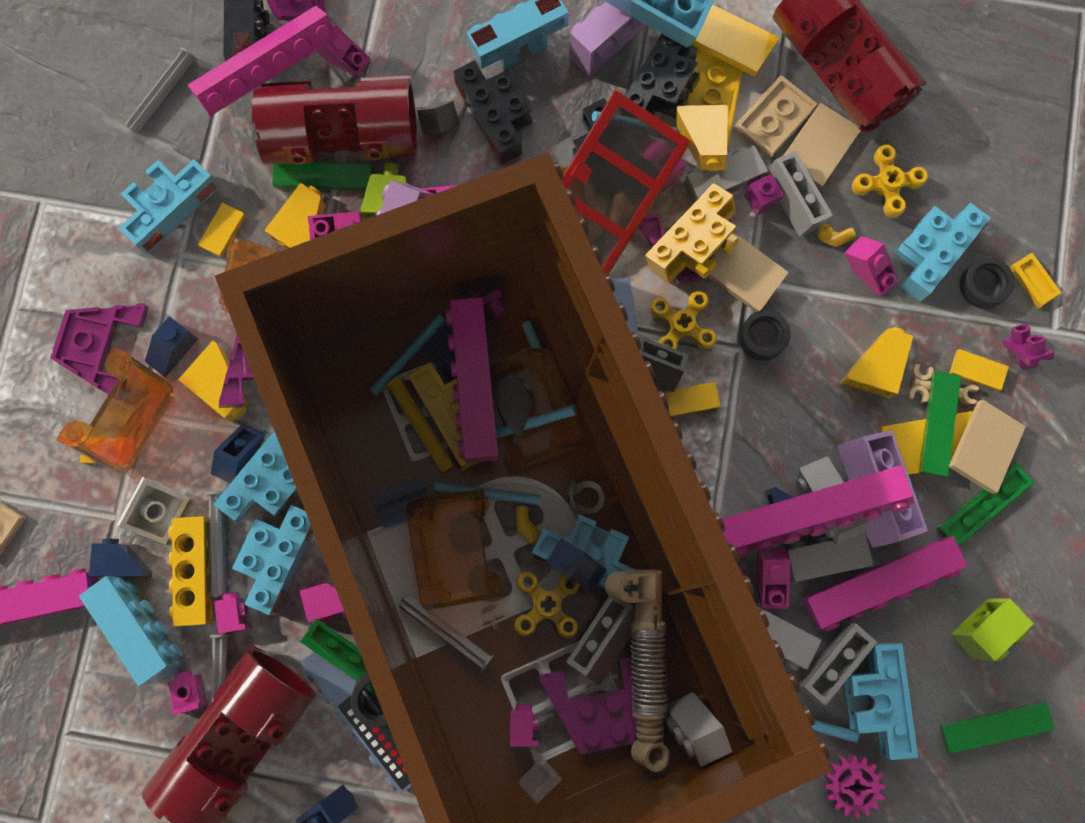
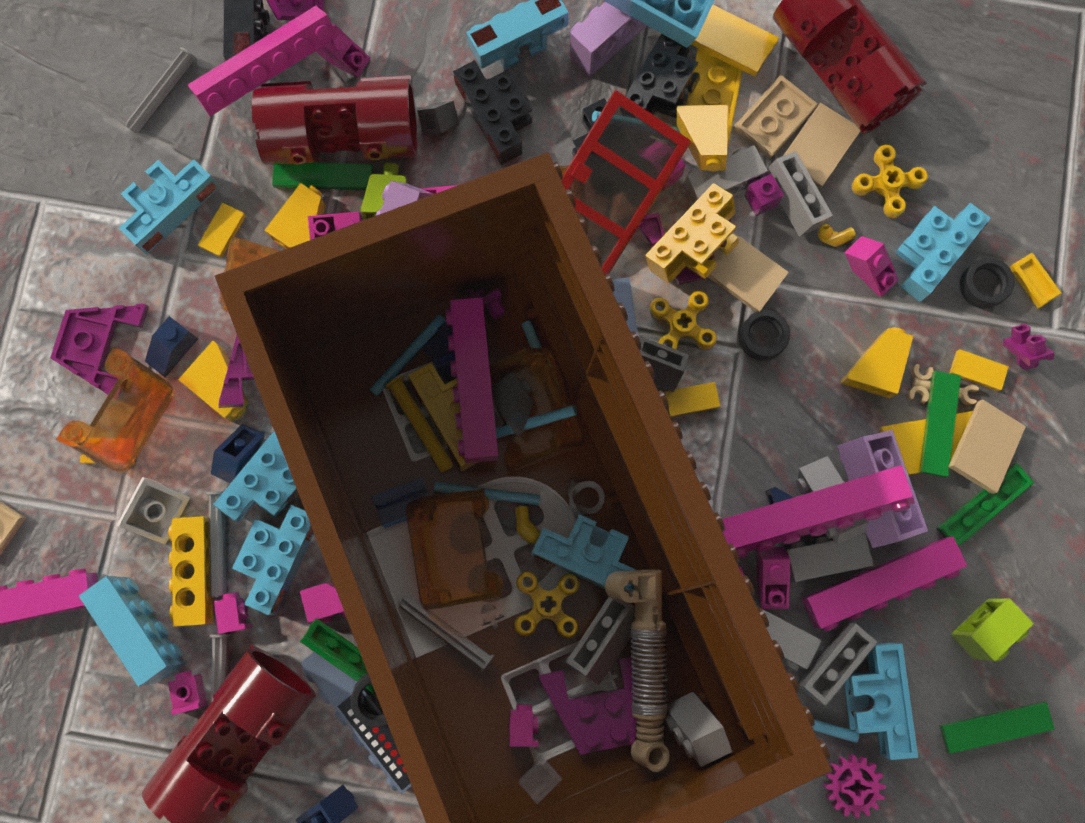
(116, 560): dark blue slope -> none
(576, 565): dark blue slope -> none

